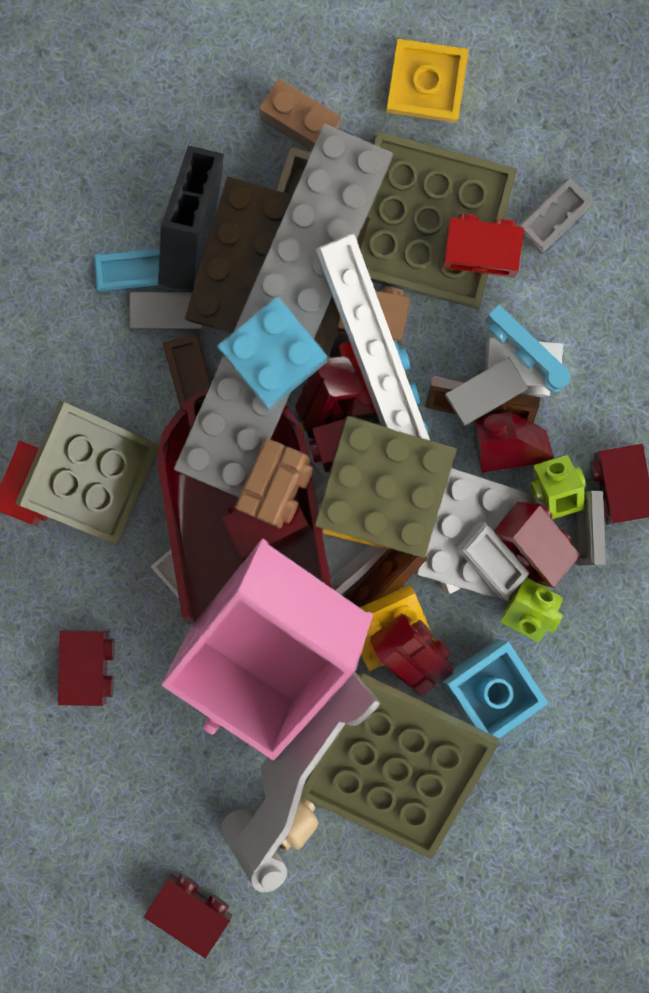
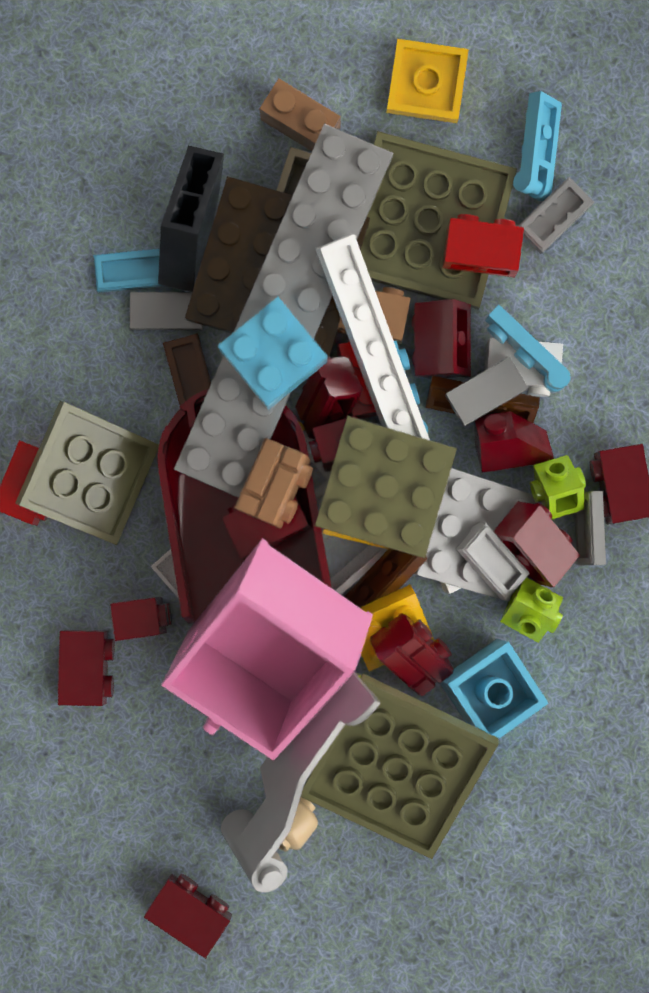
(140, 618): none -> dark red brick
(442, 339): none -> dark red brick
(539, 146): none -> medium azure plate

